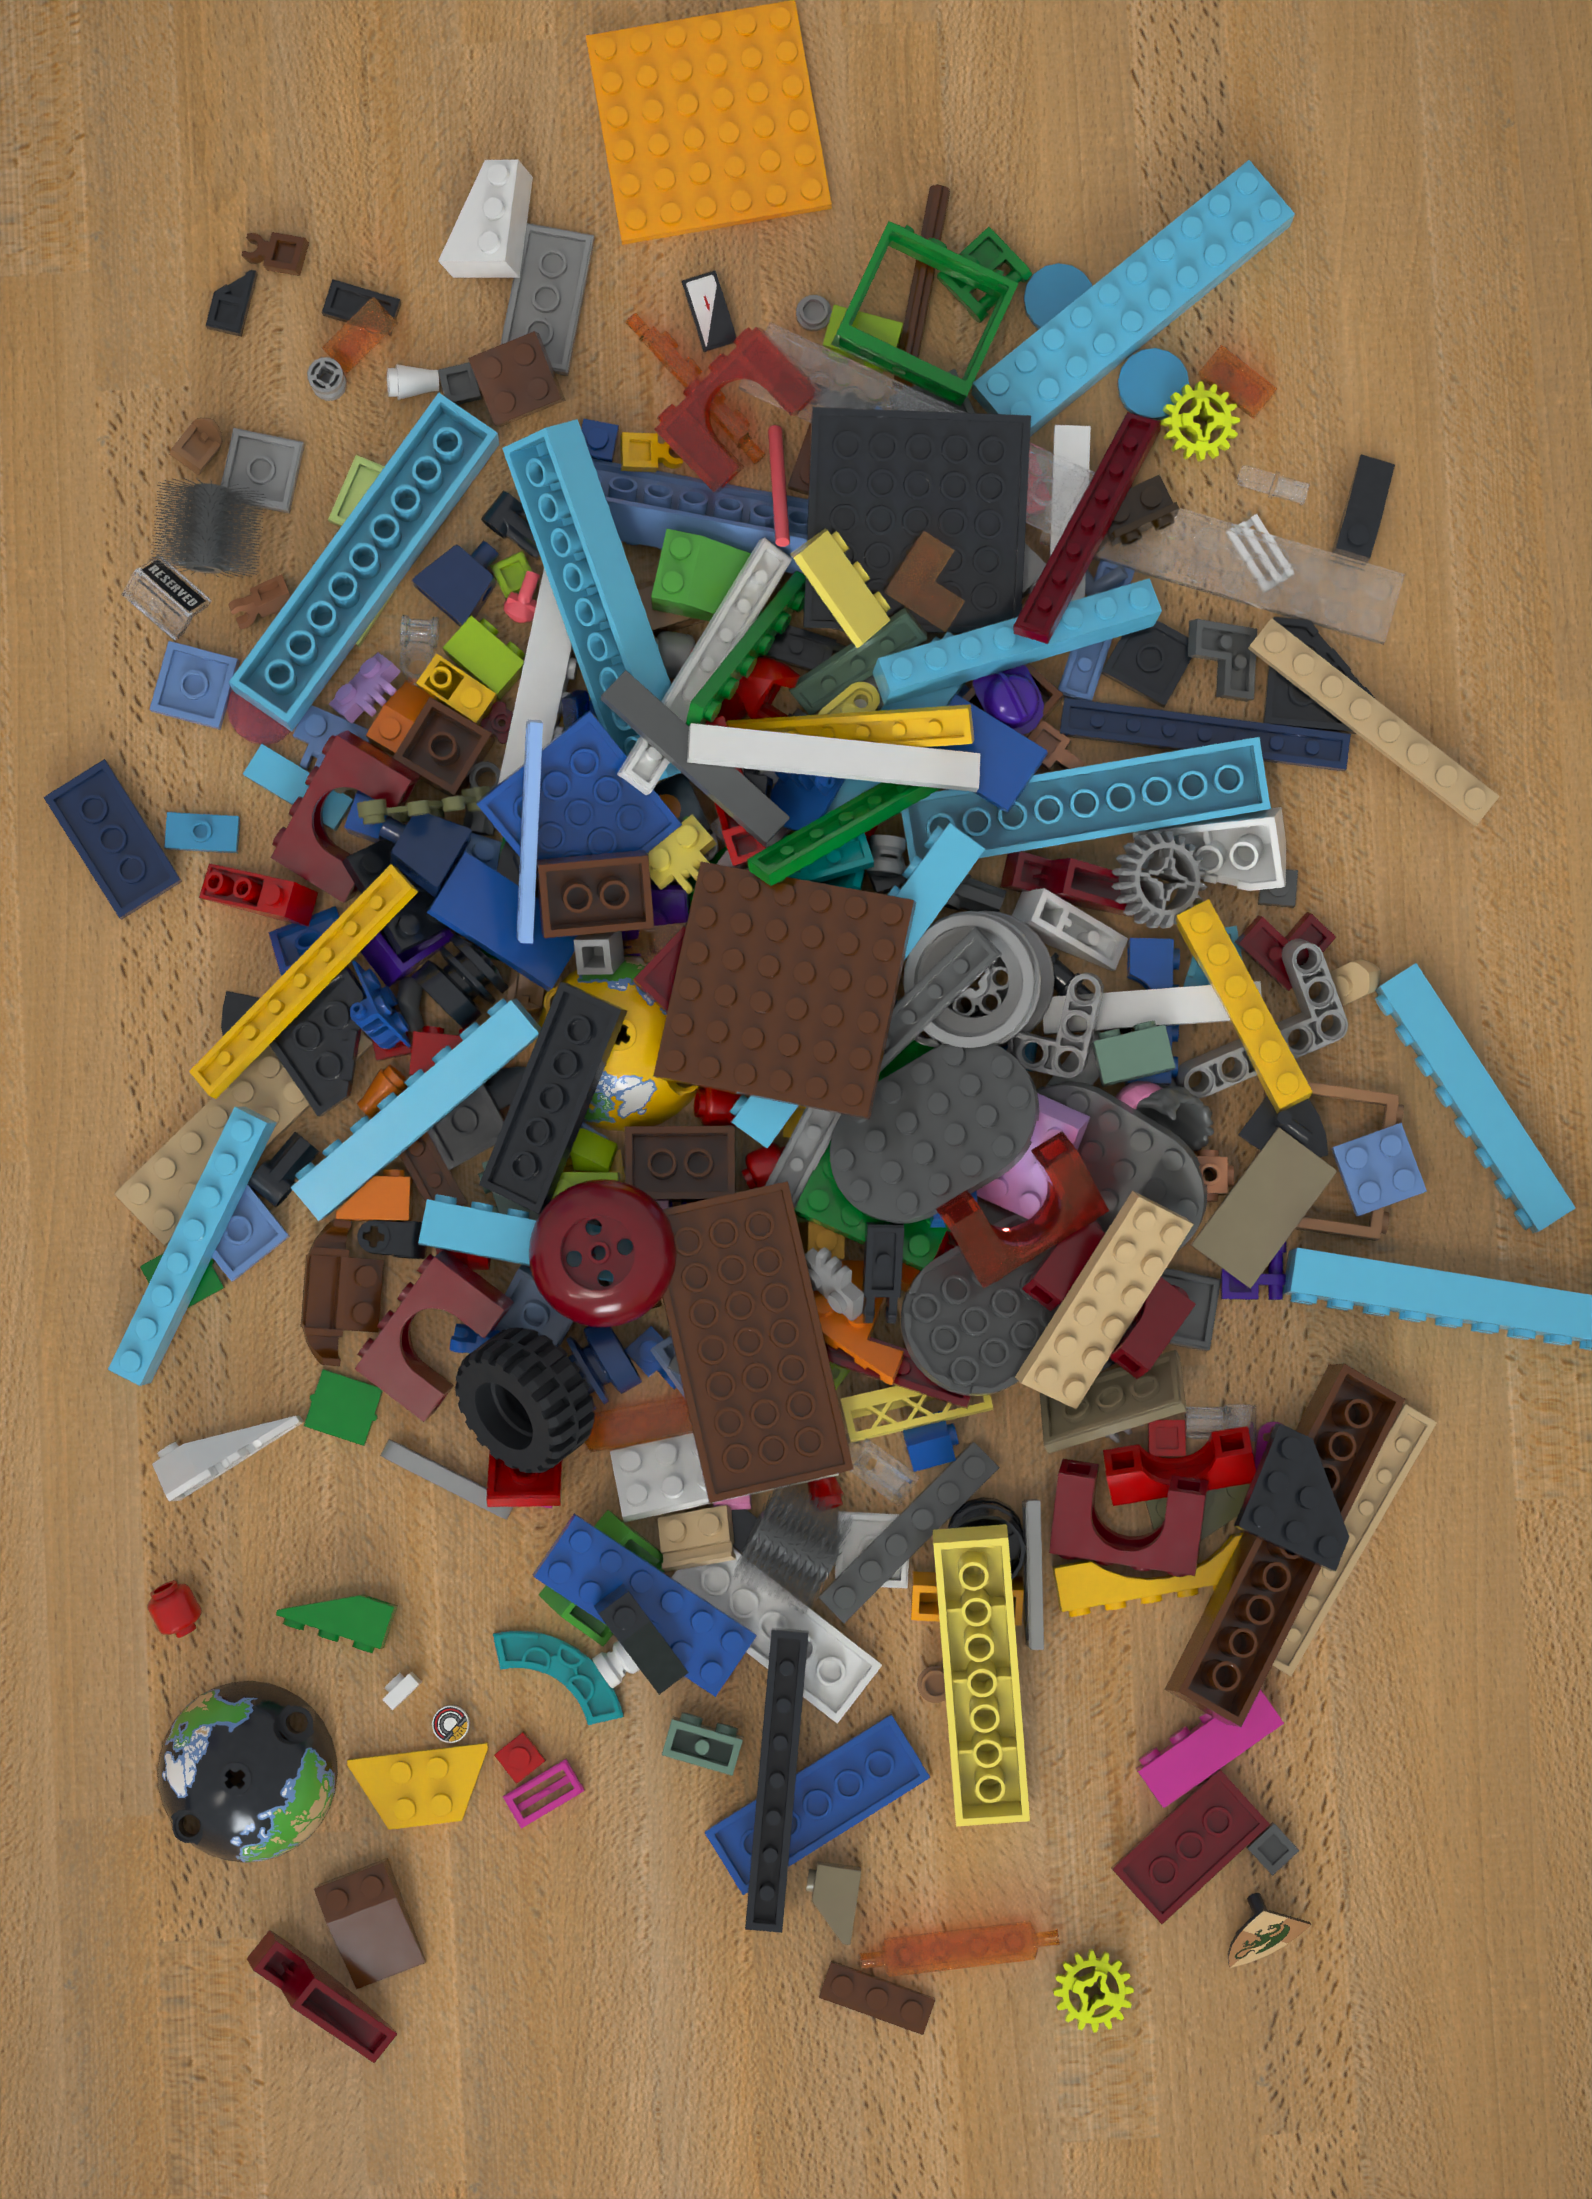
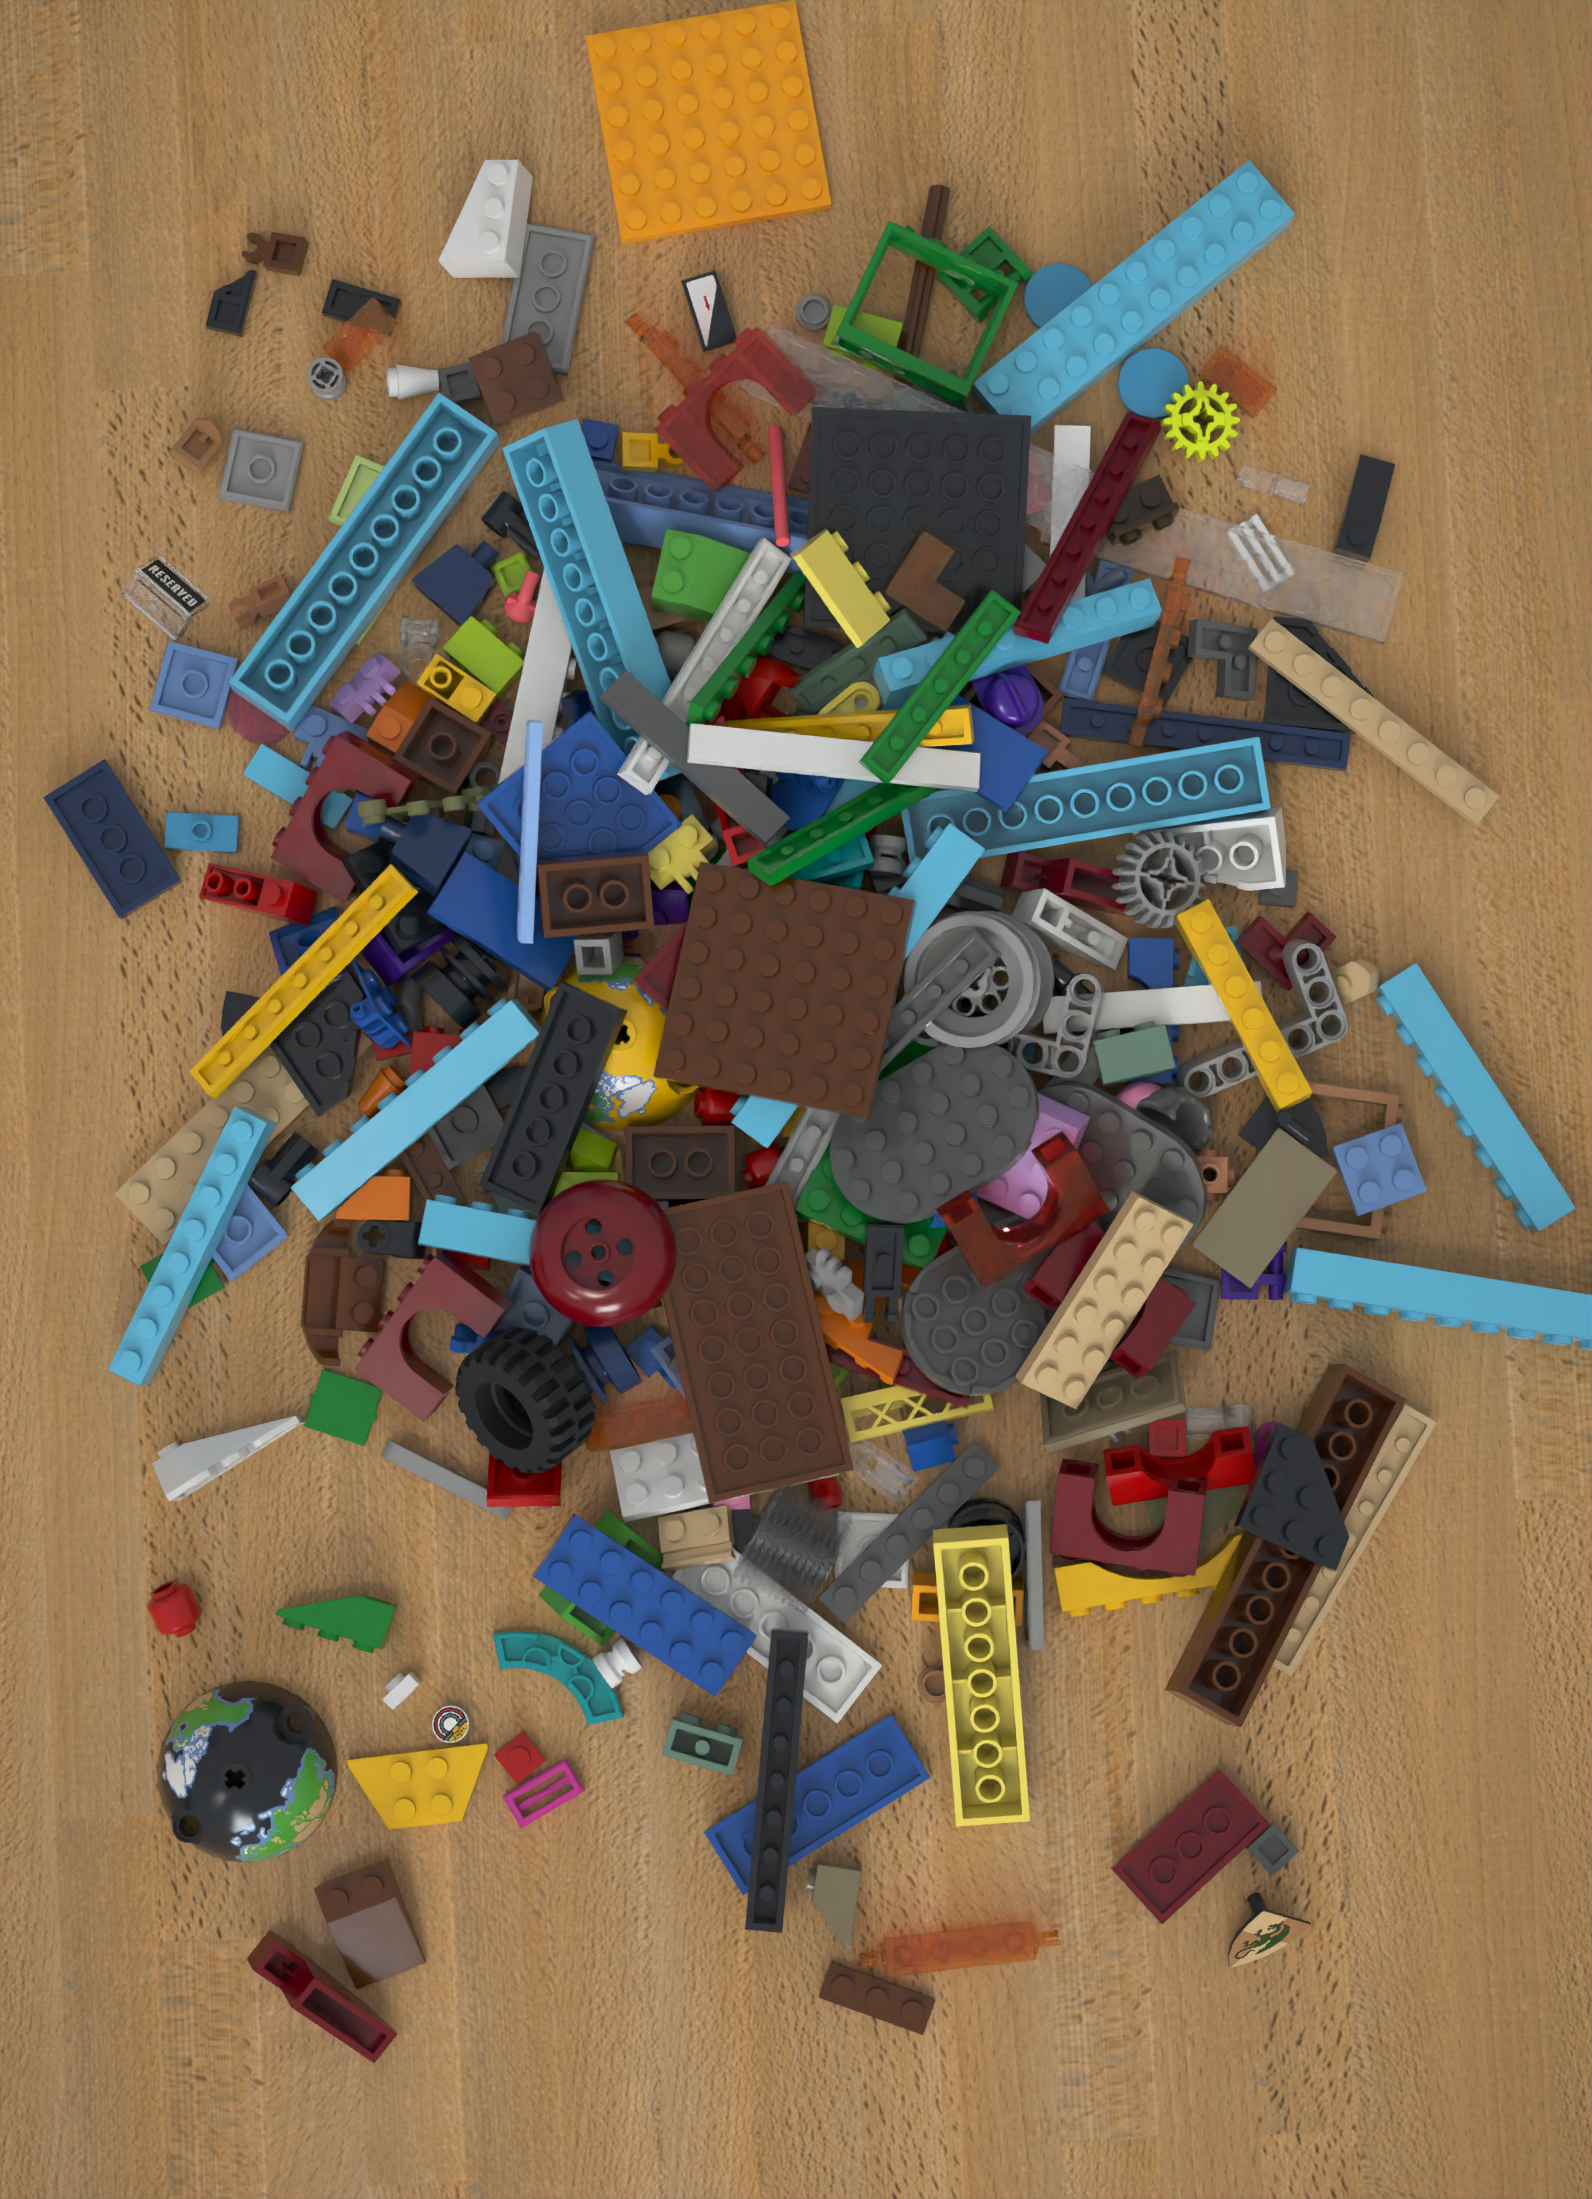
(207, 528): dark grey piece -> none
(640, 1639): black slope -> none
(939, 687): none -> green tile
(1108, 1997): neon yellow gear -> none
(1167, 638): none -> clear orange plate
(1203, 1751): dark pink brick -> none

